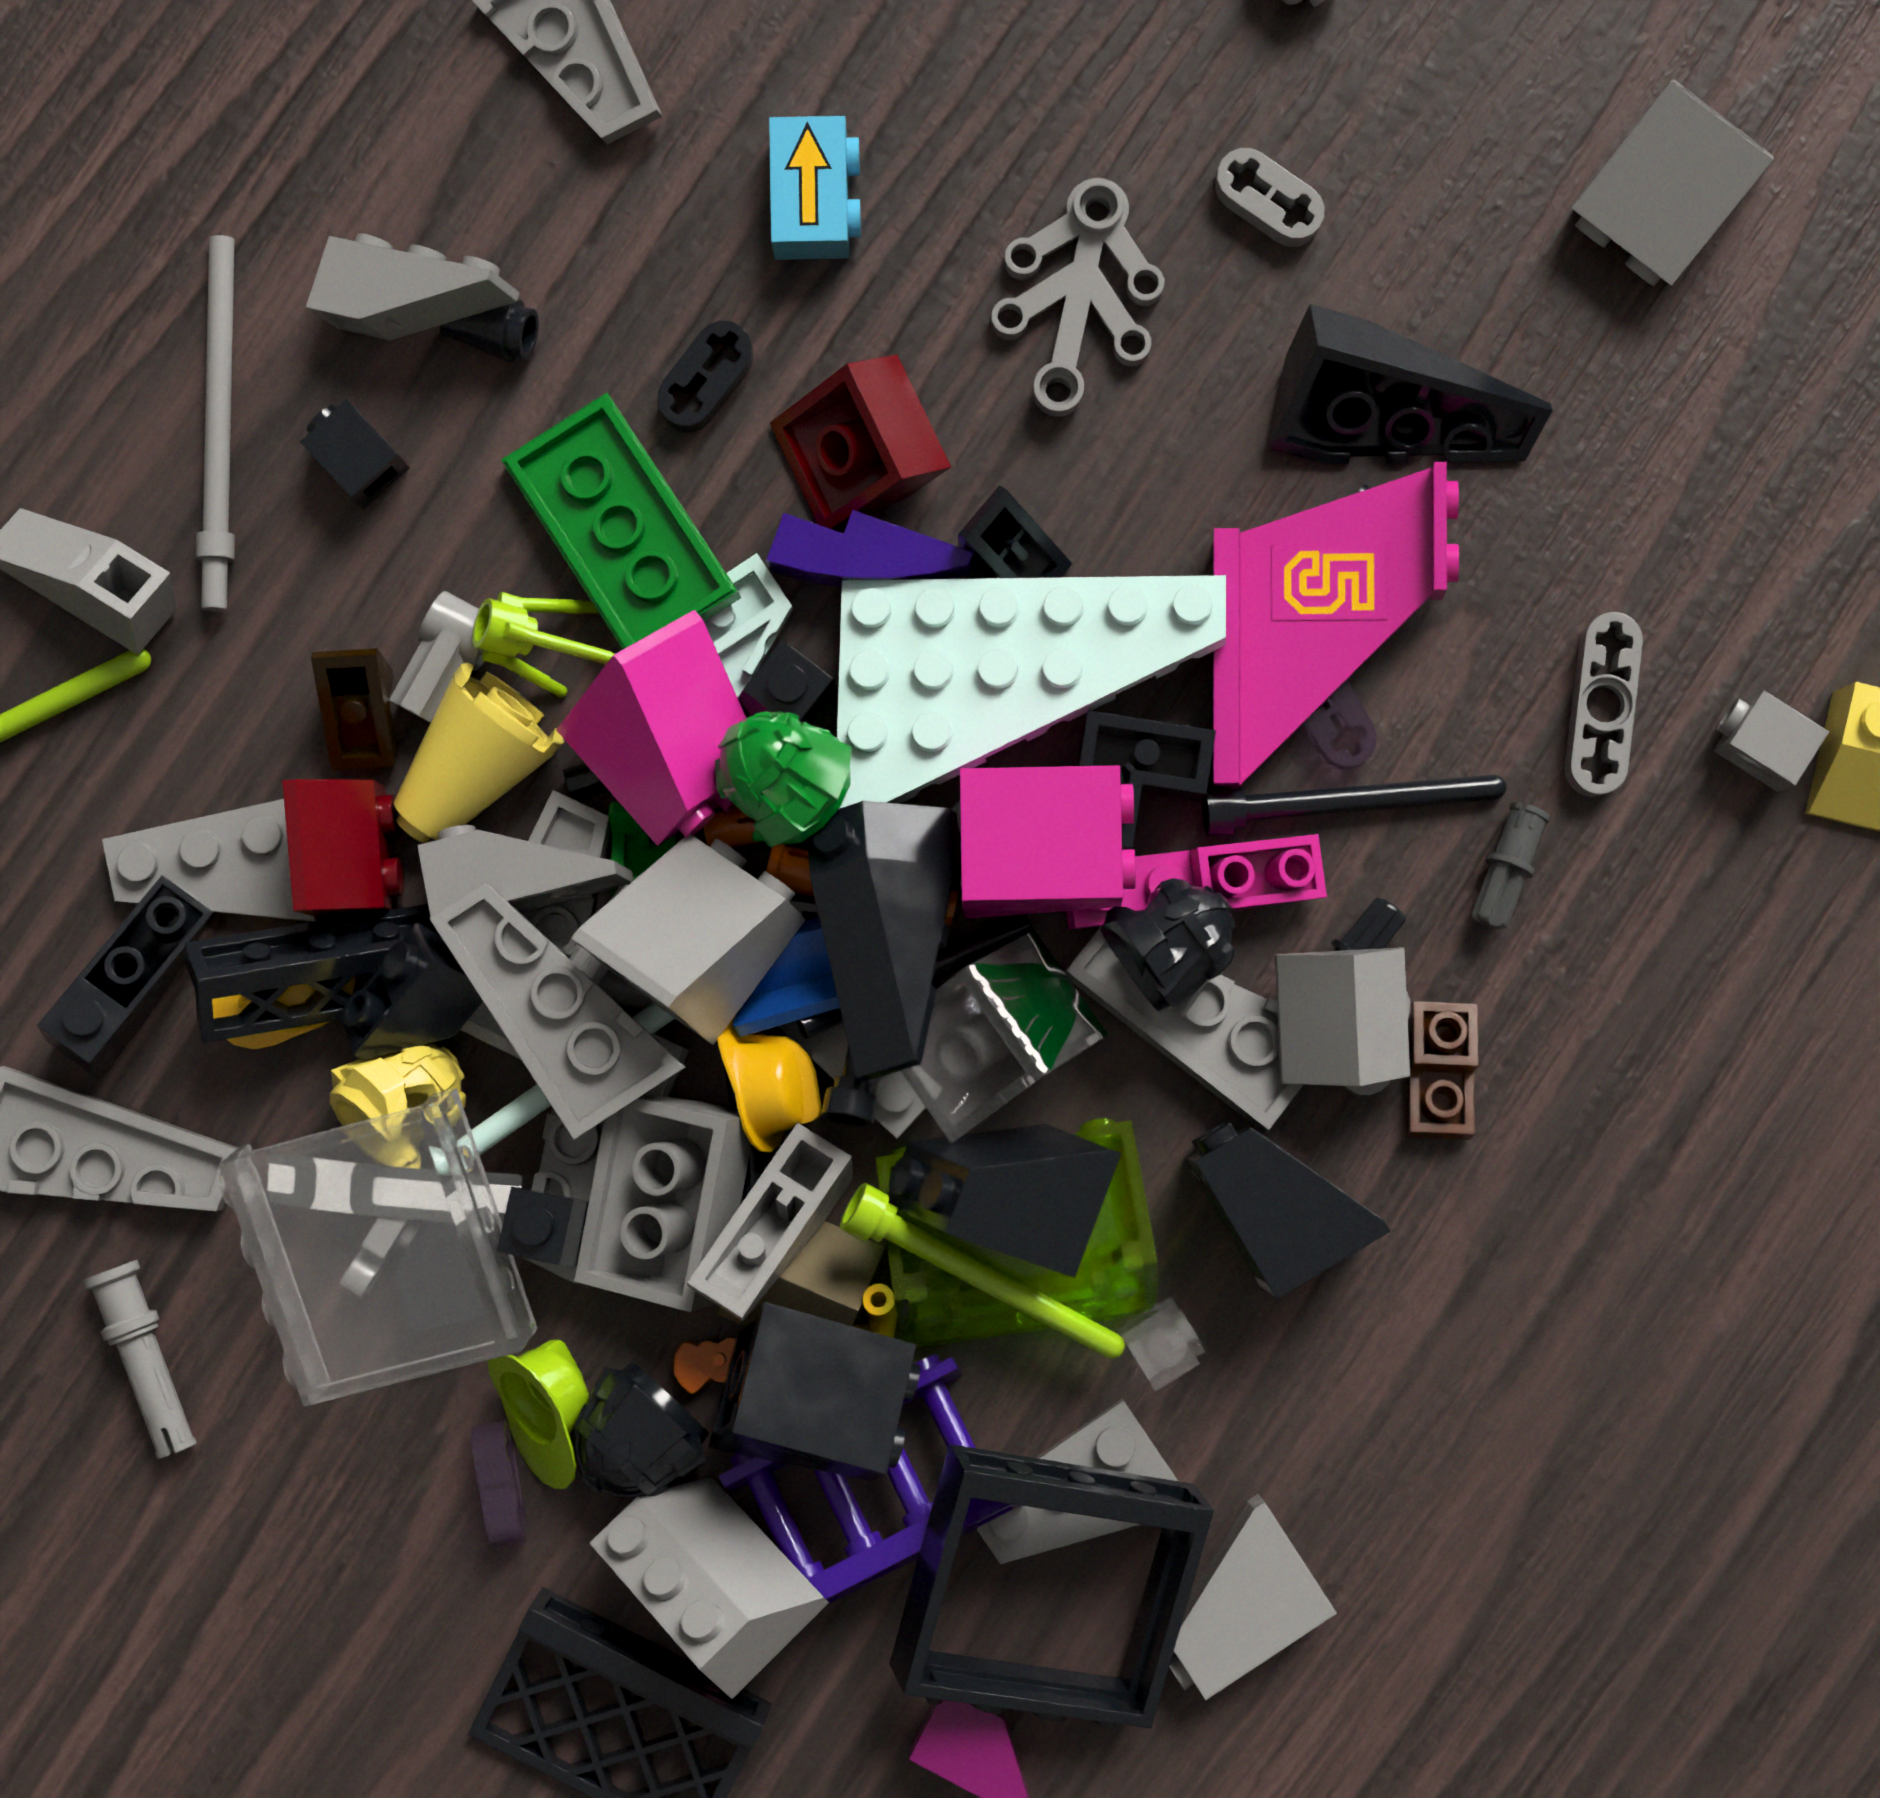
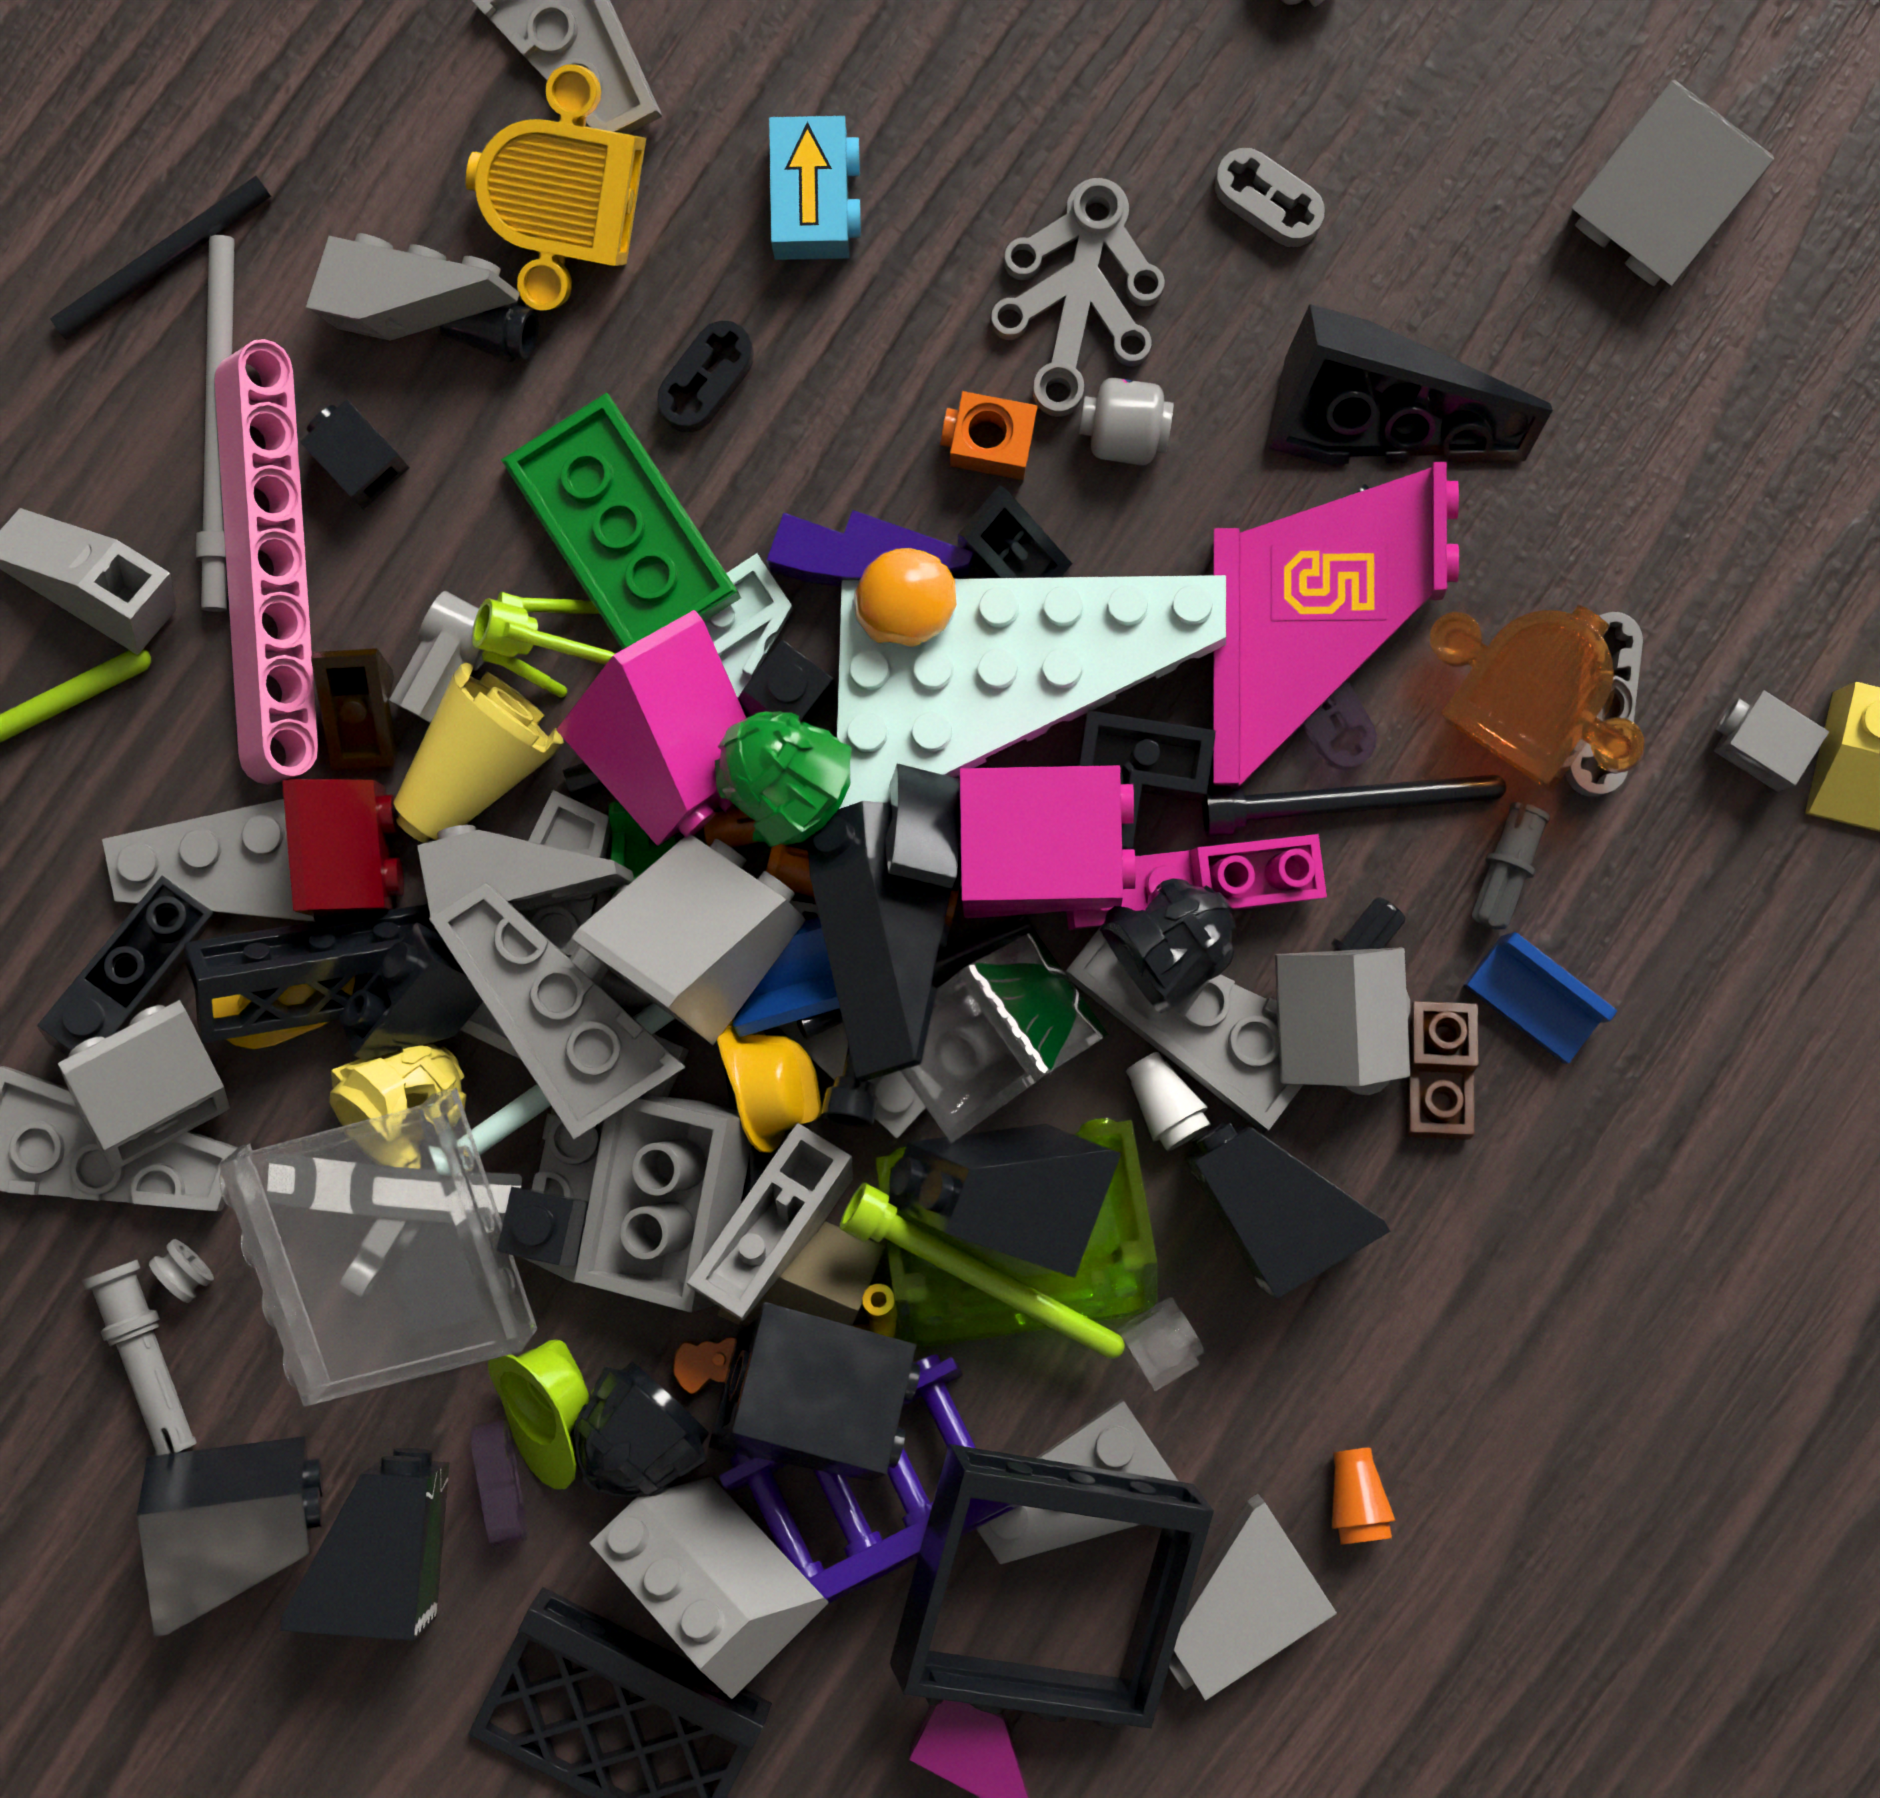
(144, 1084): none -> light grey slope
(160, 257): none -> black bar
(181, 1271): none -> light grey bush
(223, 1523): none -> black slope
(282, 538): none -> bright pink beam
(381, 1555): none -> black slope
(560, 187): none -> yellow piece
(860, 441): dark red slope -> none
(905, 597): none -> light orange hair
(924, 826): none -> black slope
(1007, 458): none -> orange brick
(1127, 421): none -> light grey head
(1167, 1102): none -> white cone
(1359, 1500): none -> orange cone
(1538, 692): none -> clear orange piece
(1538, 996): none -> blue panel

